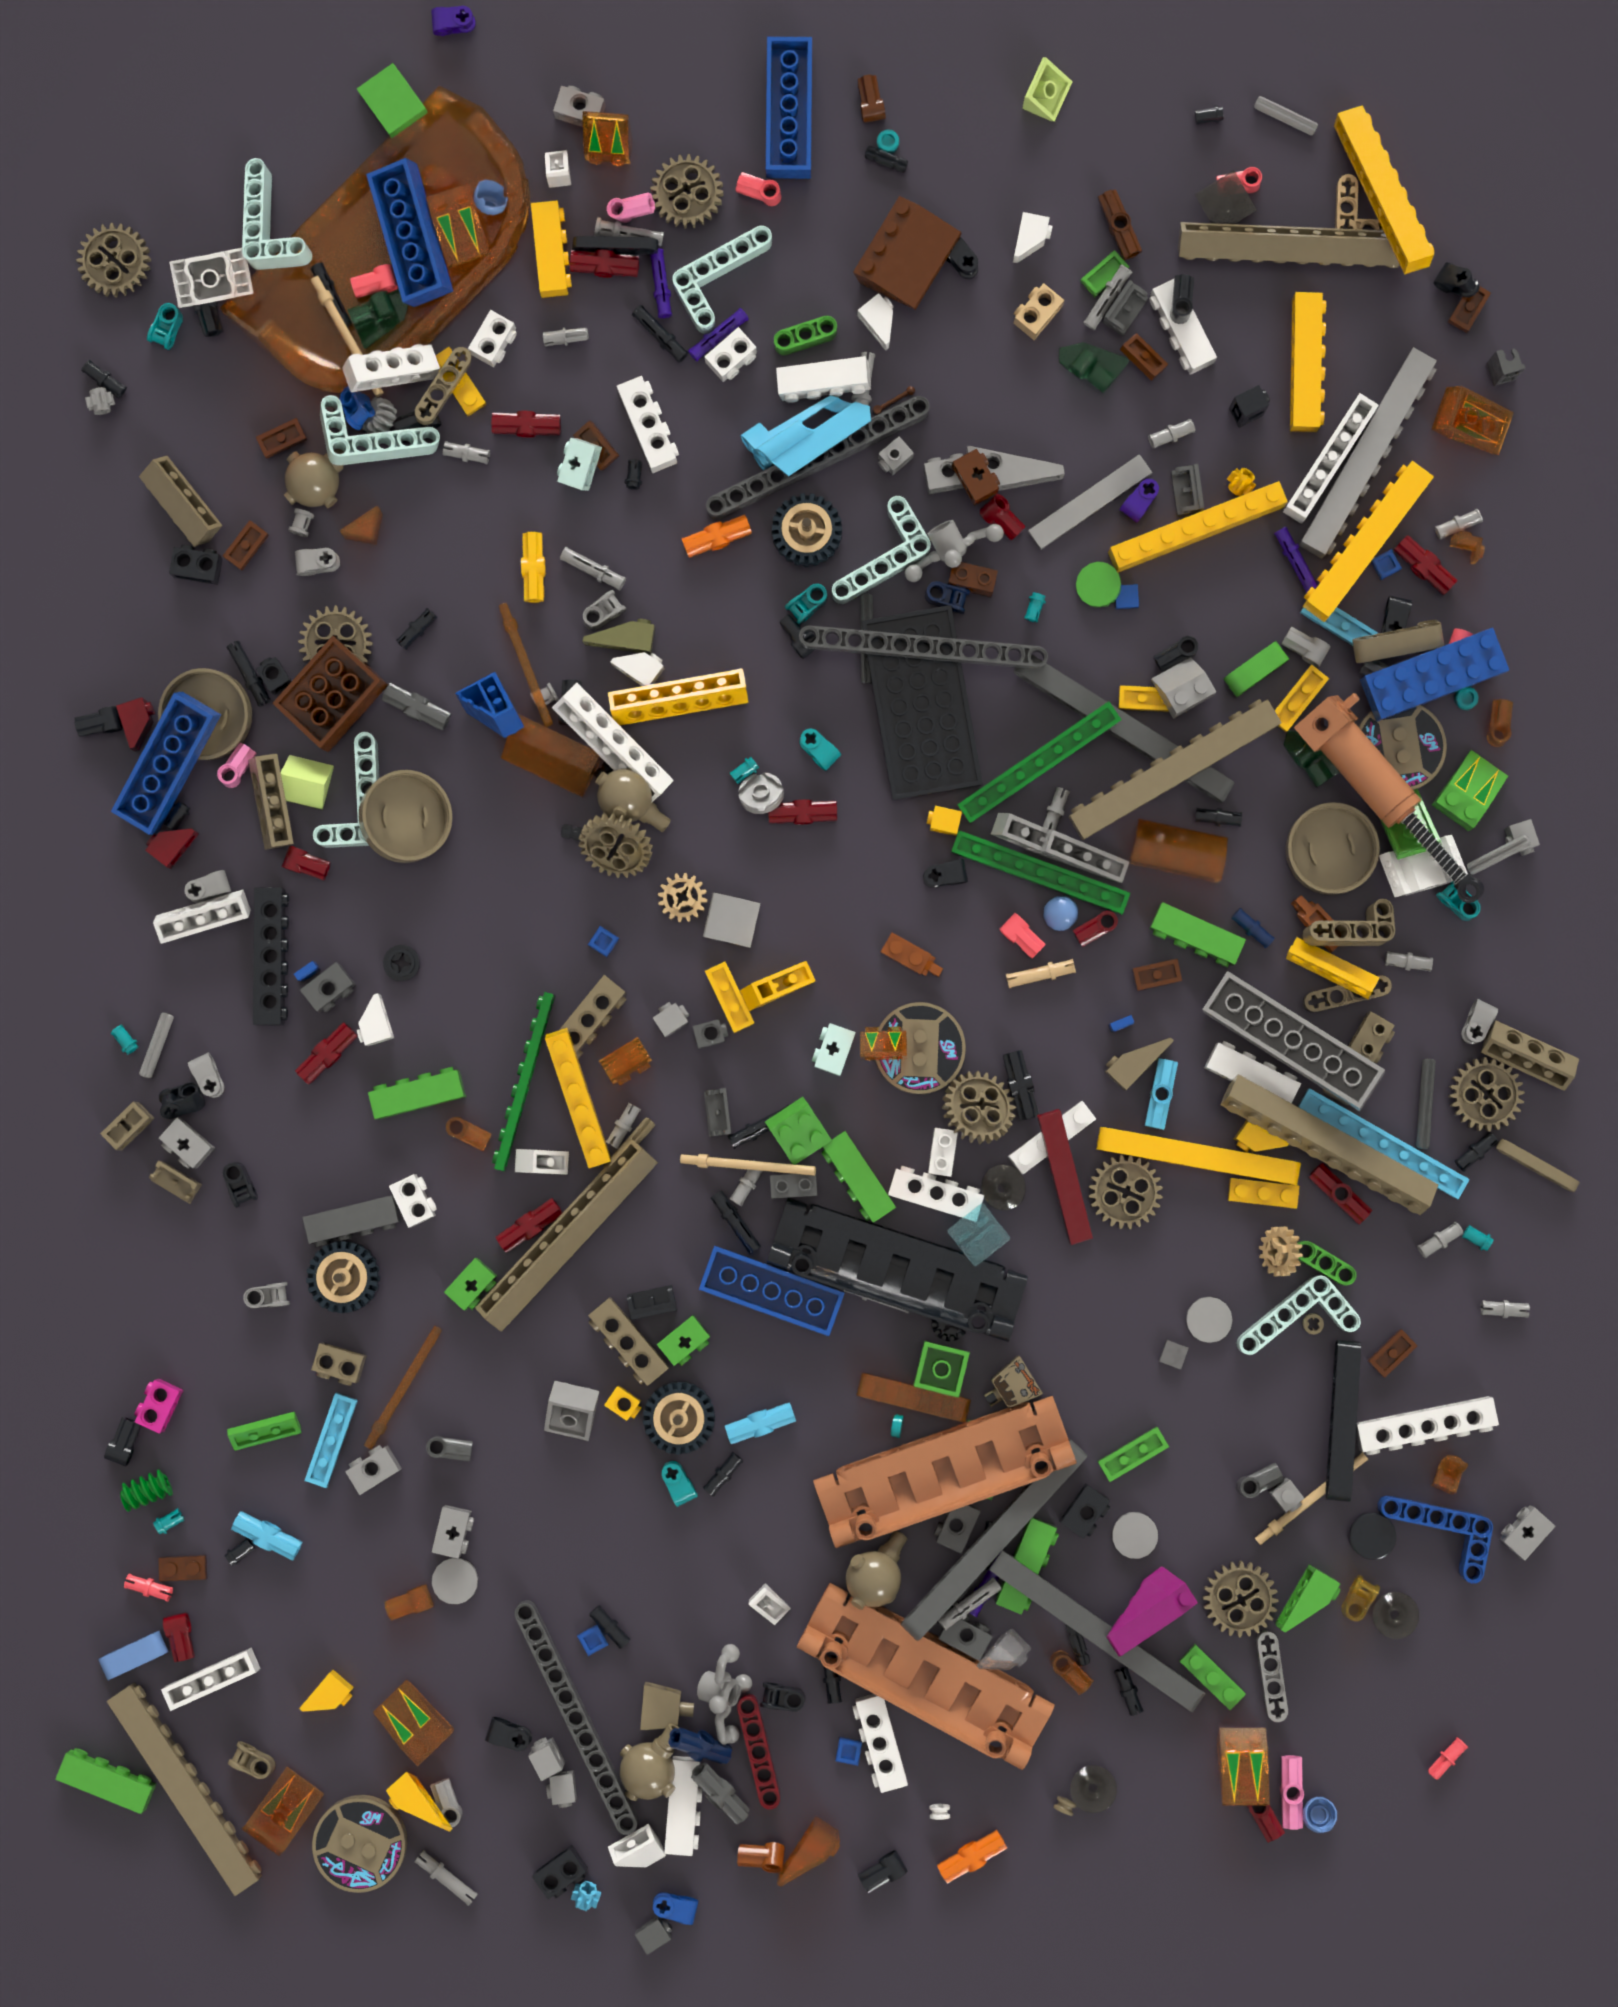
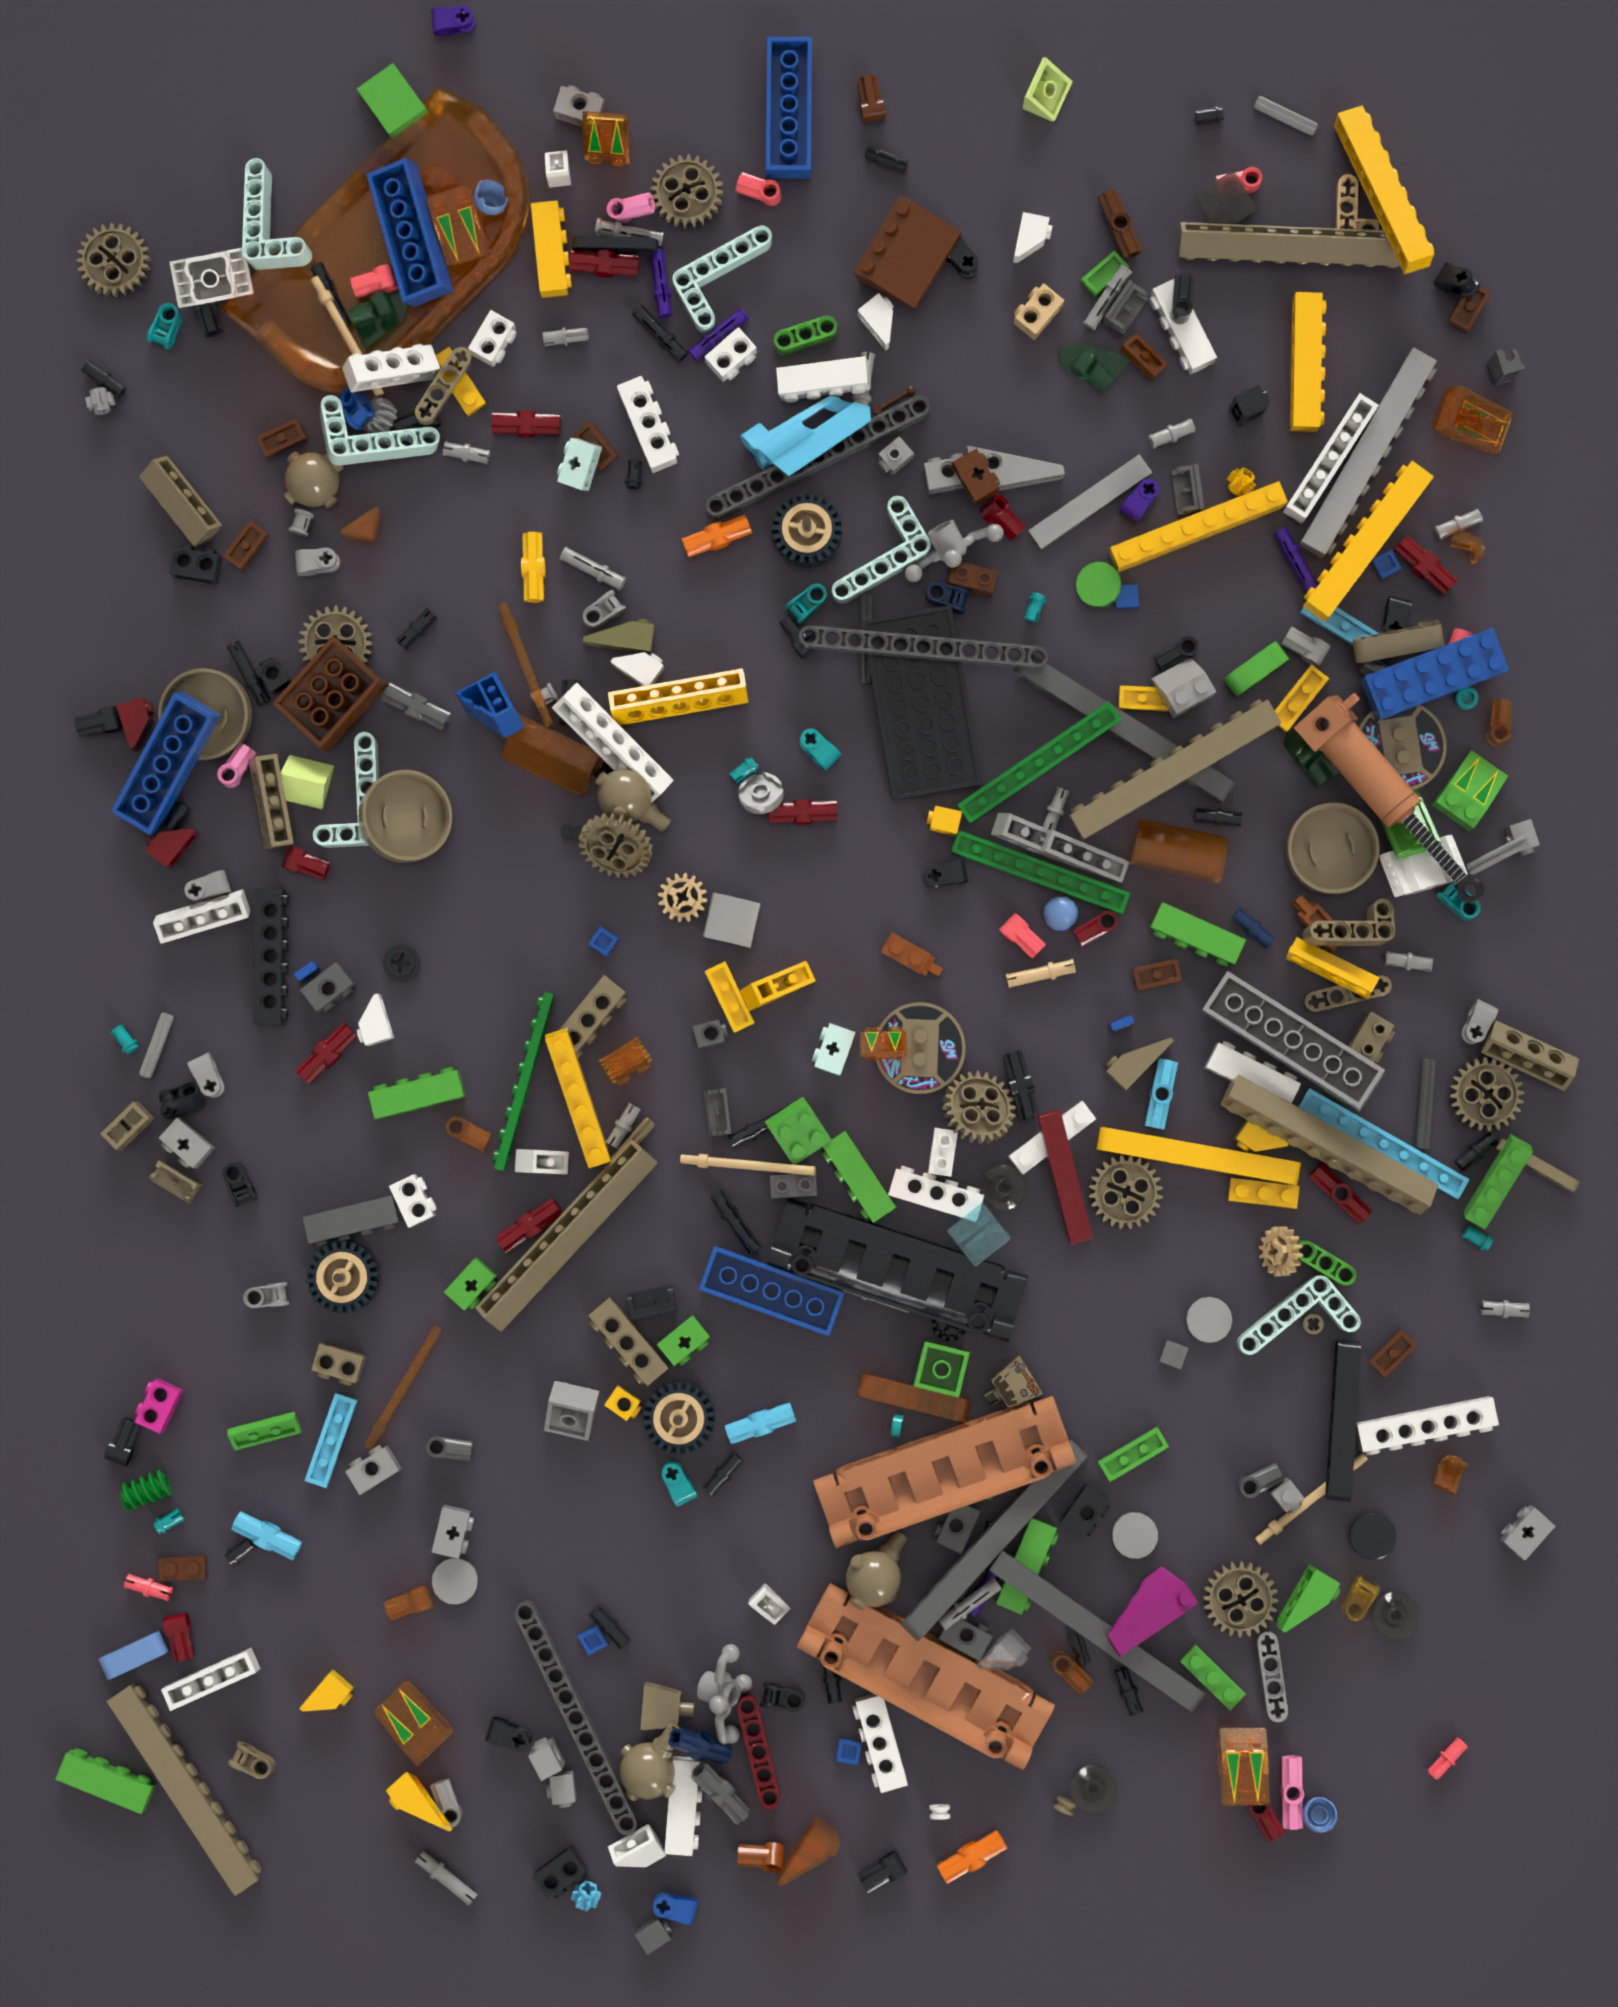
(283, 1811): clear orange slope -> none
(359, 1843): brick -> none
(671, 1018): light grey brick -> none
(746, 1184): light grey pin -> none
(888, 141): teal tile -> none
(1440, 1240): light grey pin -> none
(1446, 1523): blue beam -> none
(1498, 1181): none -> bright green brick

